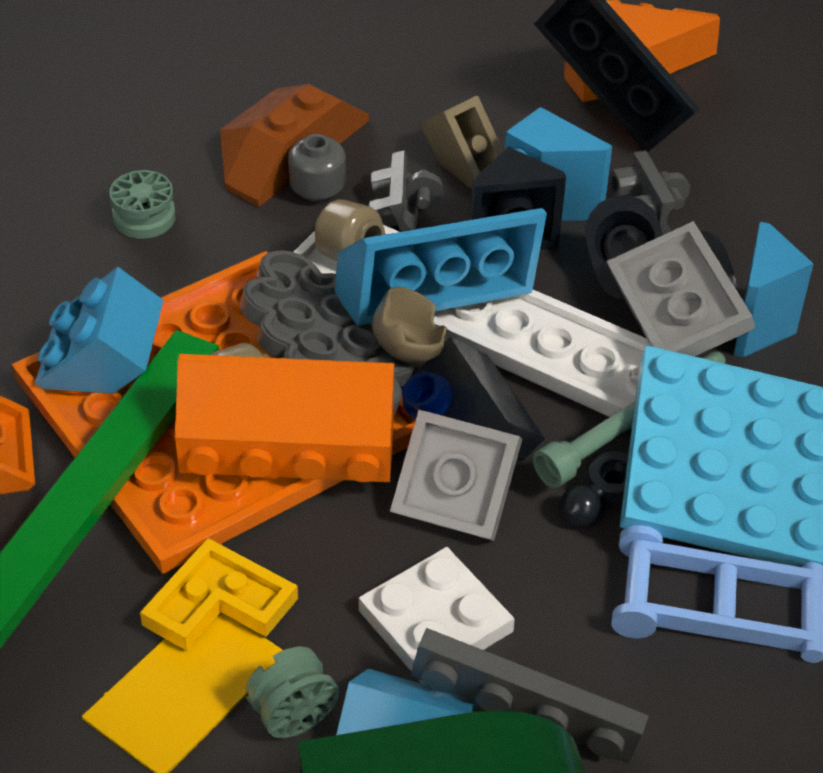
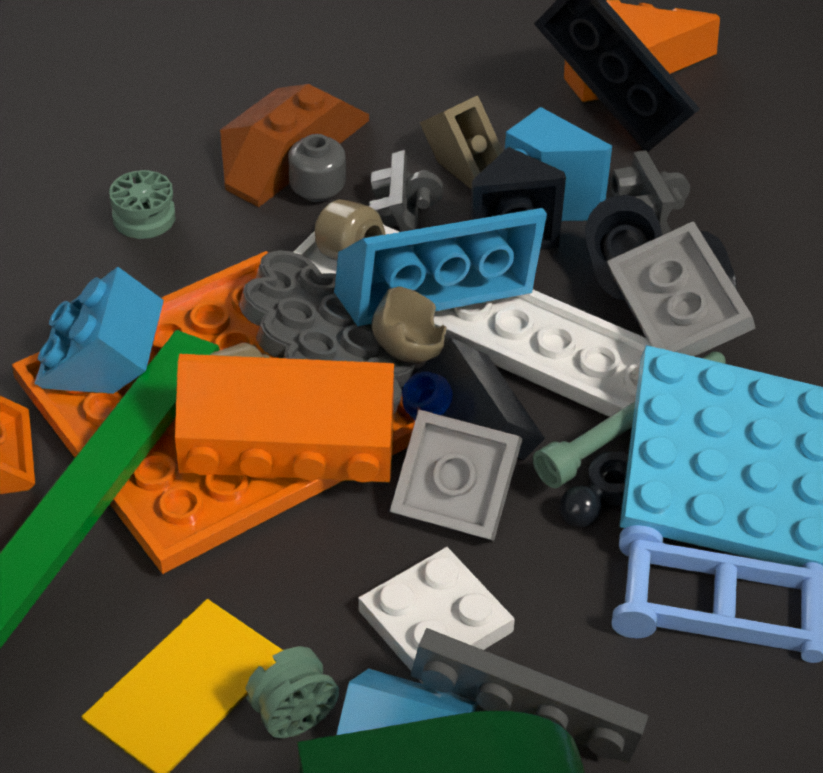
(215, 583): yellow plate -> none
(773, 290): dark azure slope -> none

